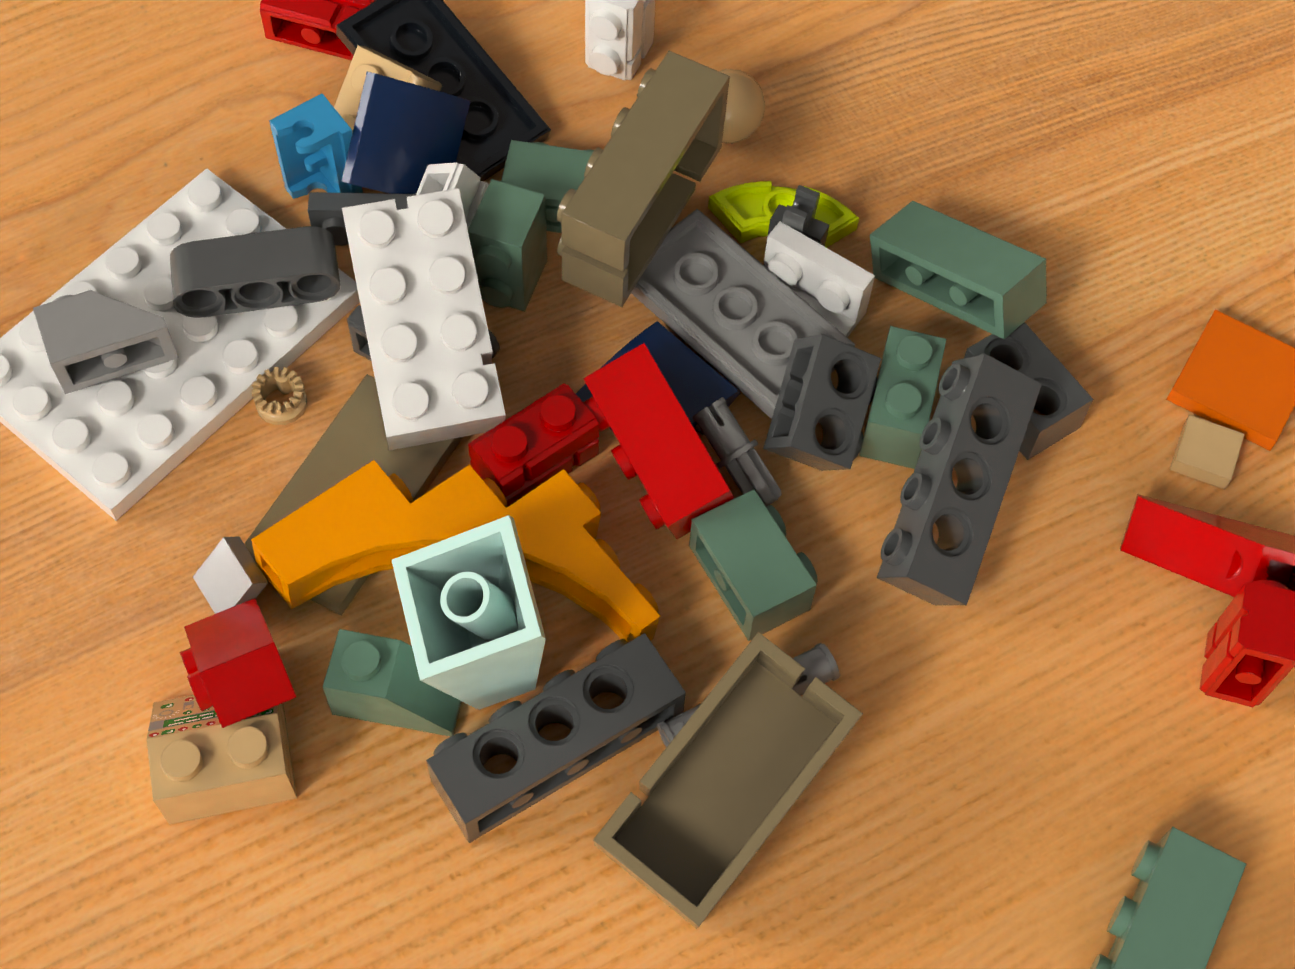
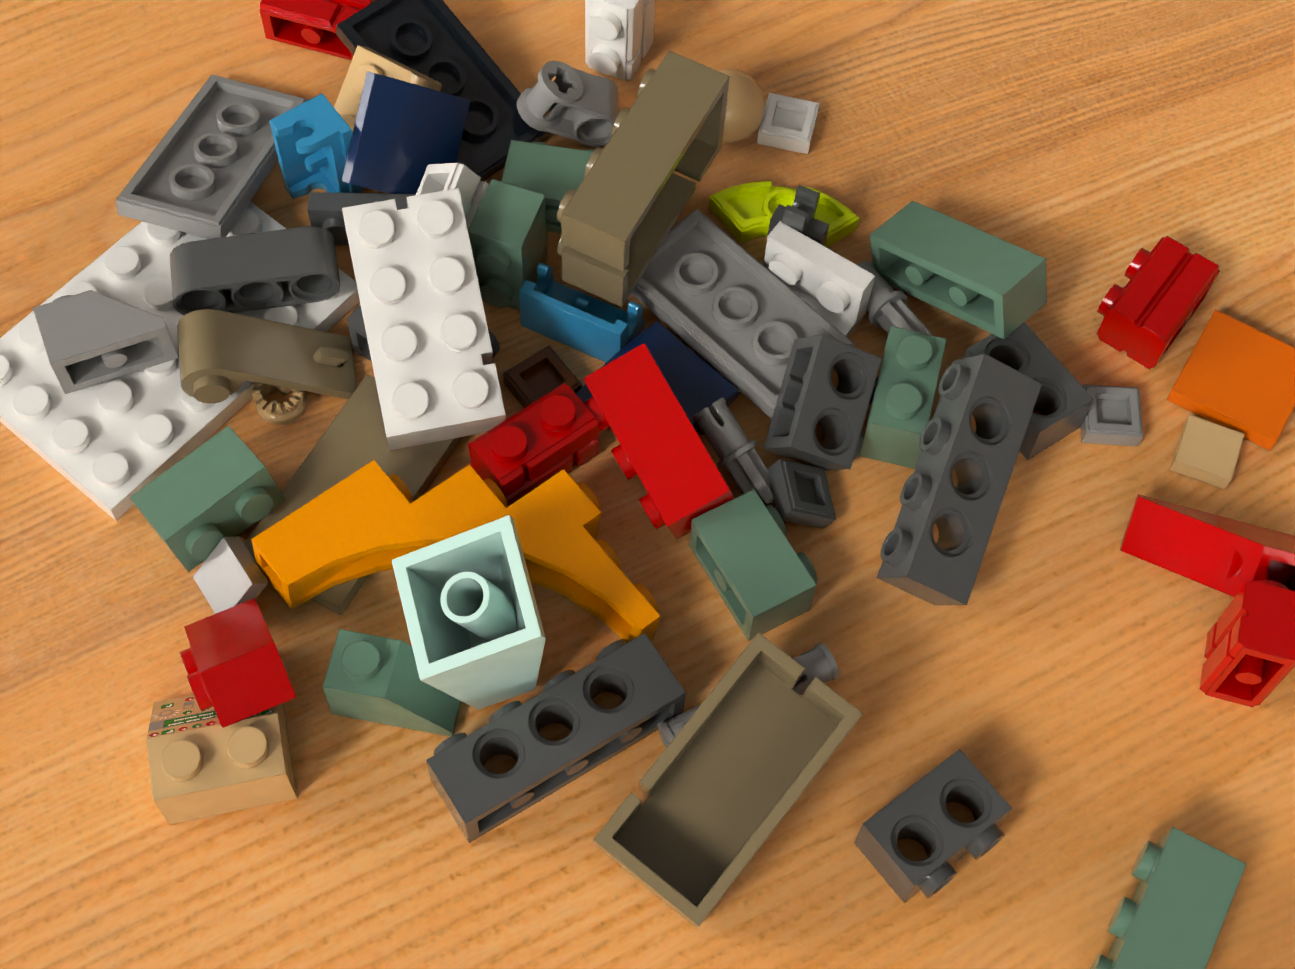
(208, 497): none -> sand green brick
(209, 160): none -> light grey tile
(228, 348): none -> dark tan door
(539, 376): none -> reddish brown tile
(577, 103): none -> light grey piece
(577, 317): none -> dark azure hinge
(788, 123): none -> white tile
(801, 493): none -> dark grey tile
(890, 306): none -> light grey axle
(923, 816): none -> dark grey brick
(1113, 416): none -> light grey tile
(1156, 301): none -> red brick

